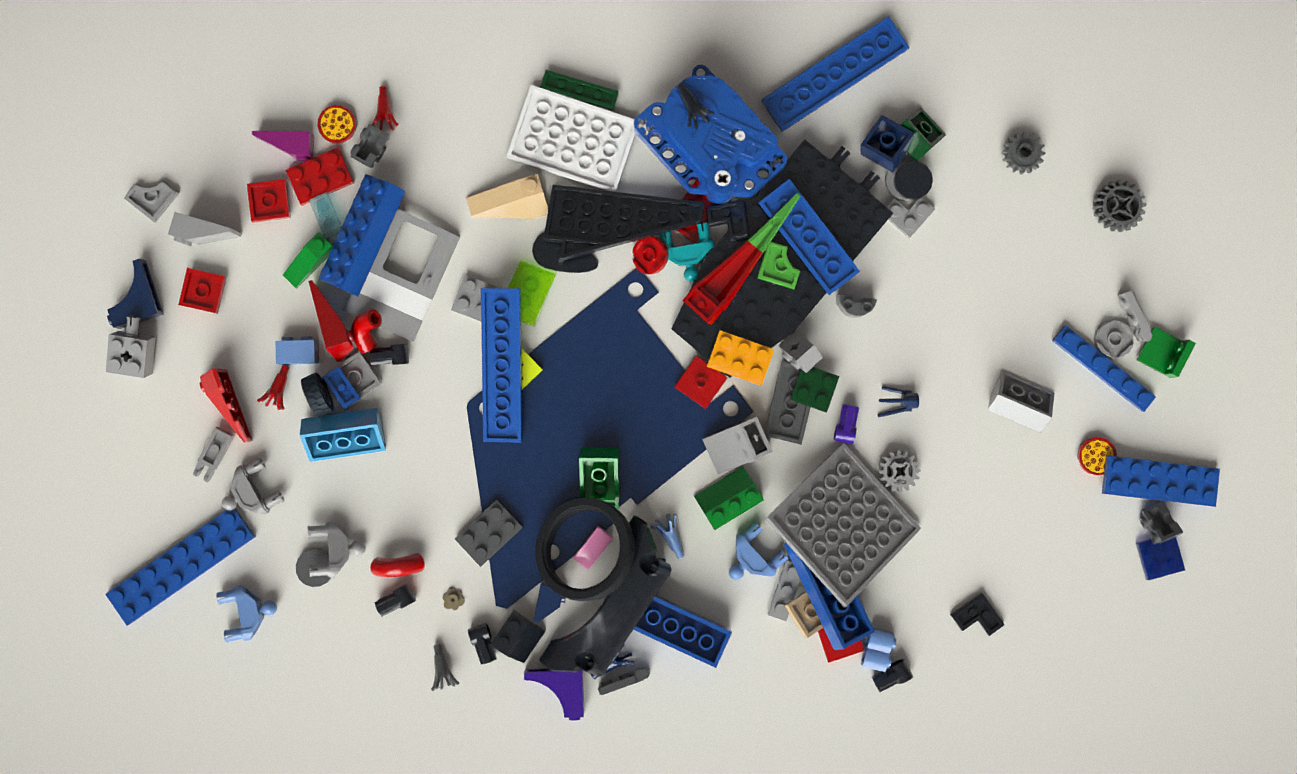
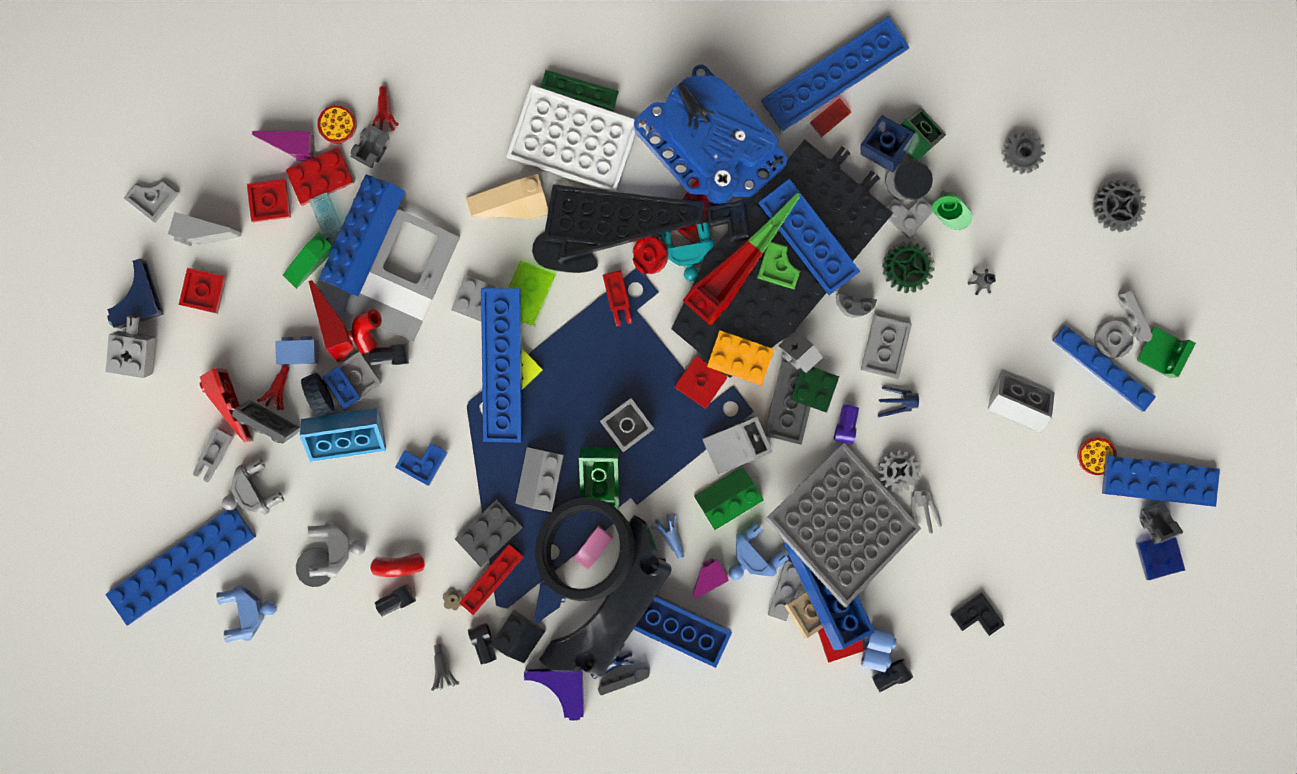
(265, 422): none -> dark grey plate
(425, 468): none -> blue plate
(491, 579): none -> red plate
(539, 479): none -> light grey slope
(617, 295): none -> red hinge
(627, 425): none -> light grey brick
(709, 577): none -> magenta slope
(830, 117): none -> clear red tile
(886, 346): none -> light grey tile
(916, 270): none -> dark green gear
(924, 498): none -> light grey plant
(952, 211): none -> piece
(983, 281): none -> black piece

